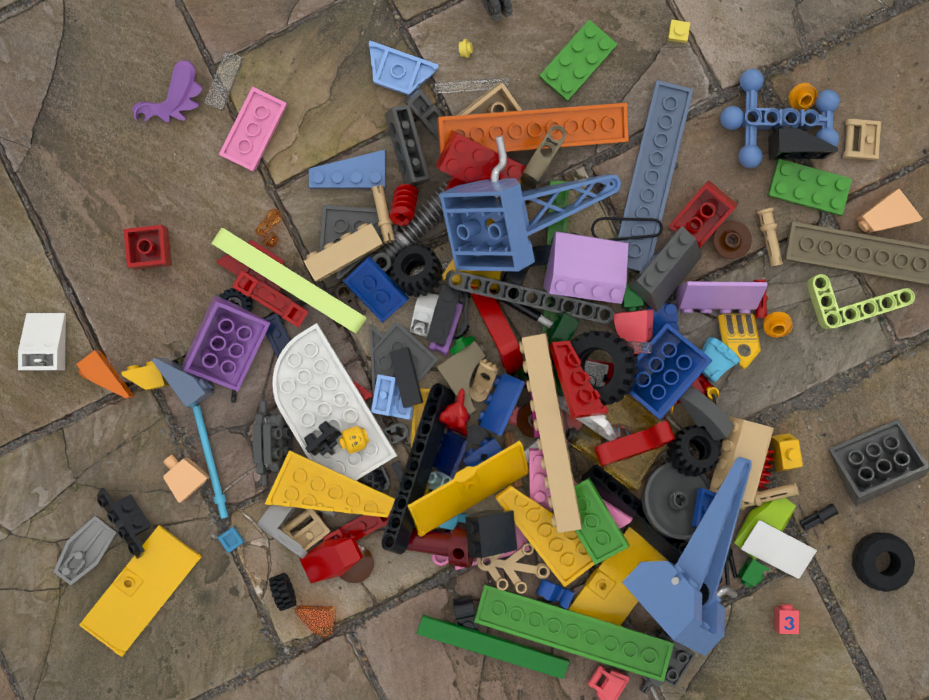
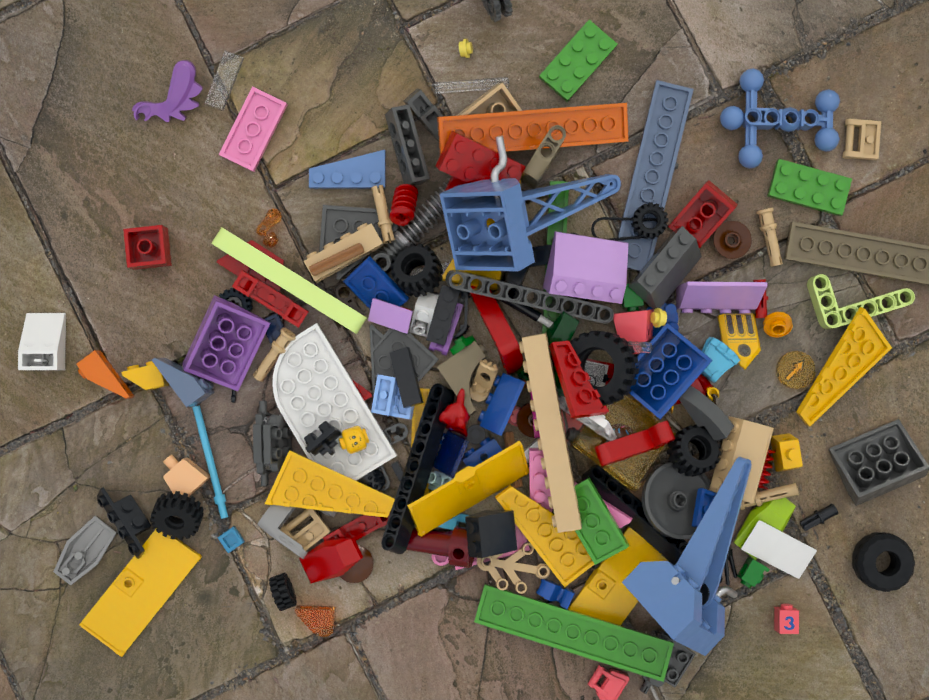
(181, 506): none -> black tyre
(271, 358): none -> tan pin
(336, 259): none -> medium nougat axle
(390, 315): none -> lavender piece
(398, 69): light blue wing -> none
(465, 612): black plate -> none
(492, 646): green tile -> none
(637, 220): none -> black tyre
(658, 318): none -> light yellow plate
(678, 31): light yellow plate -> none
(795, 369): none -> clear yellow tile
(797, 144): black slope -> none
(802, 96): light orange plate -> none
(851, 359): none -> yellow wing
(889, 213): light nougat slope -> none

